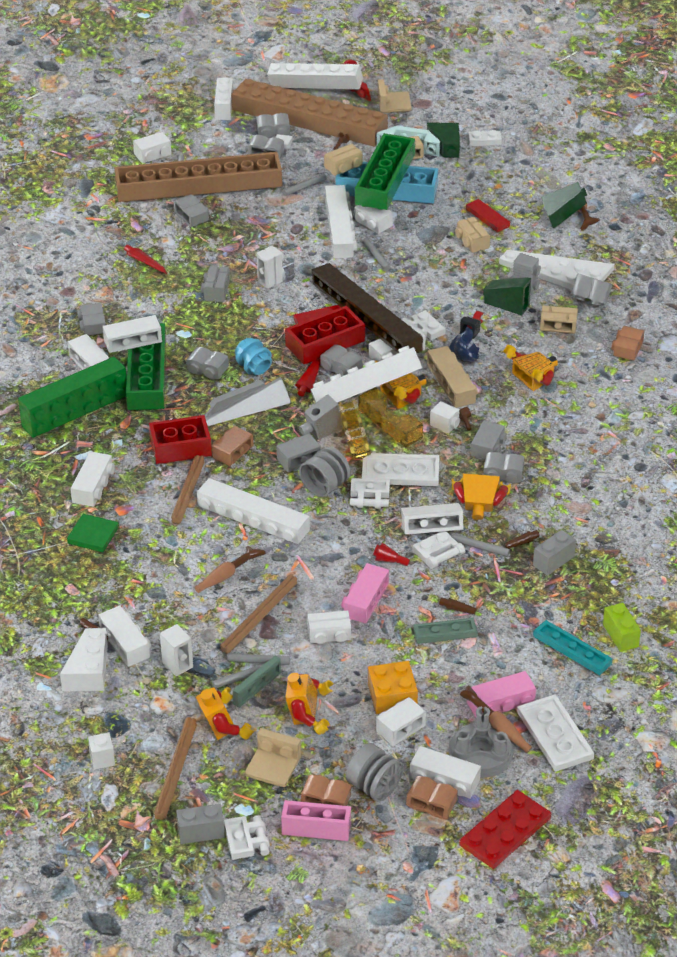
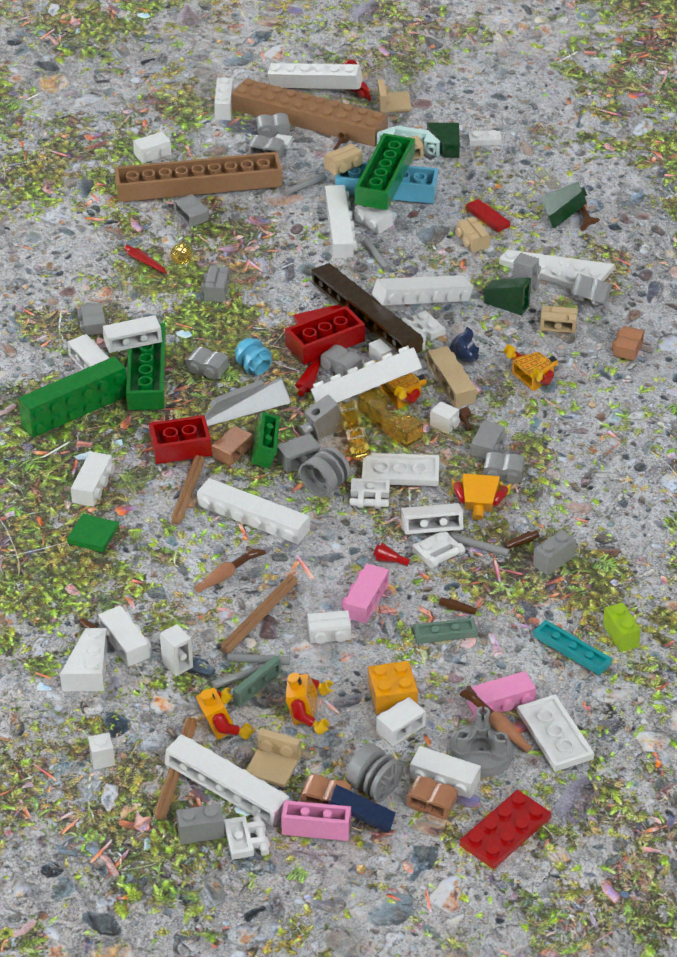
(181, 254): none -> clear yellow piece
(226, 779): none -> white brick
(265, 440): none -> green brick
(269, 266): white brick -> none
(363, 808): none -> dark blue tile
(422, 290): none -> white brick
(473, 323): black piece -> none

